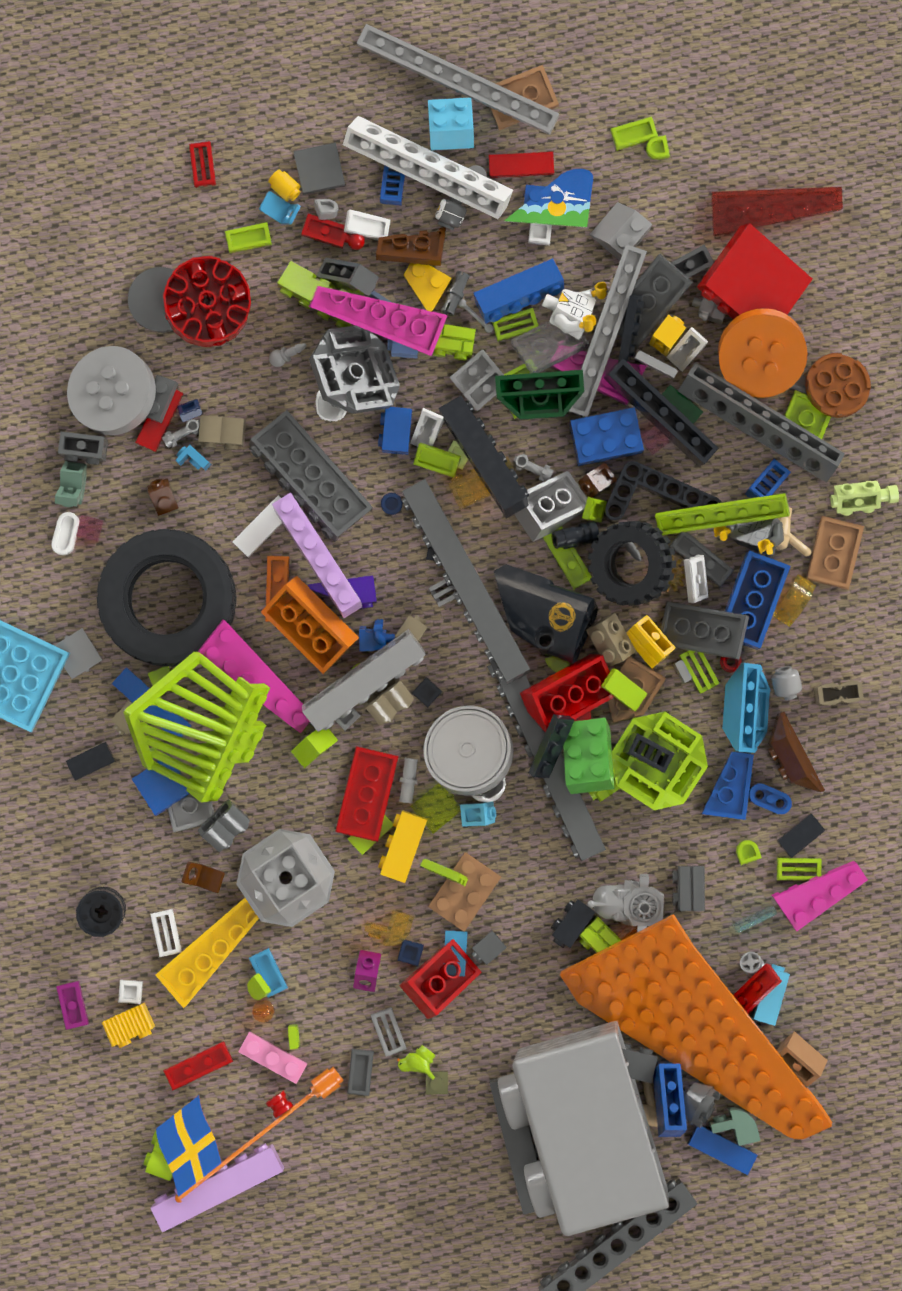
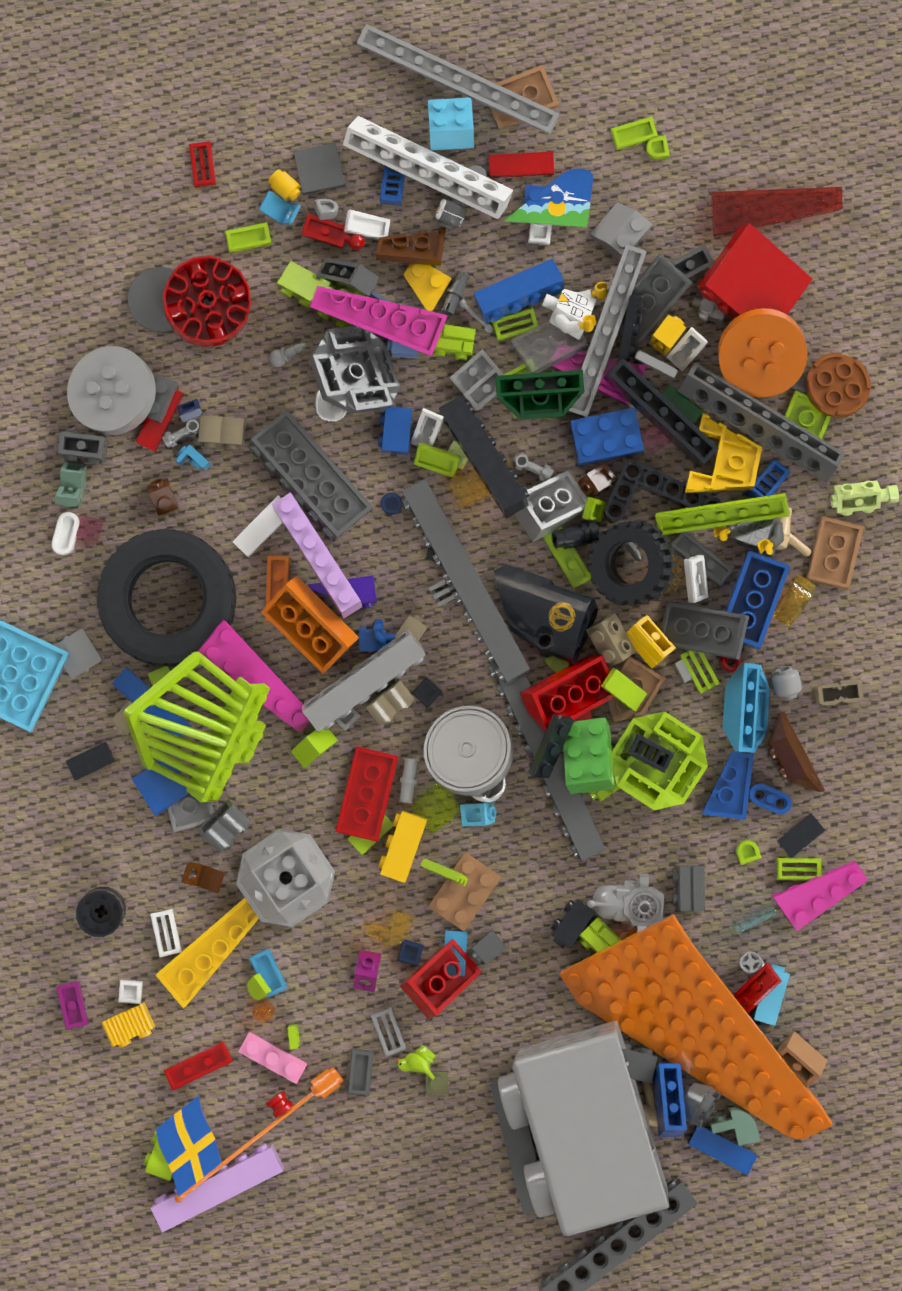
(734, 463): none -> yellow wing

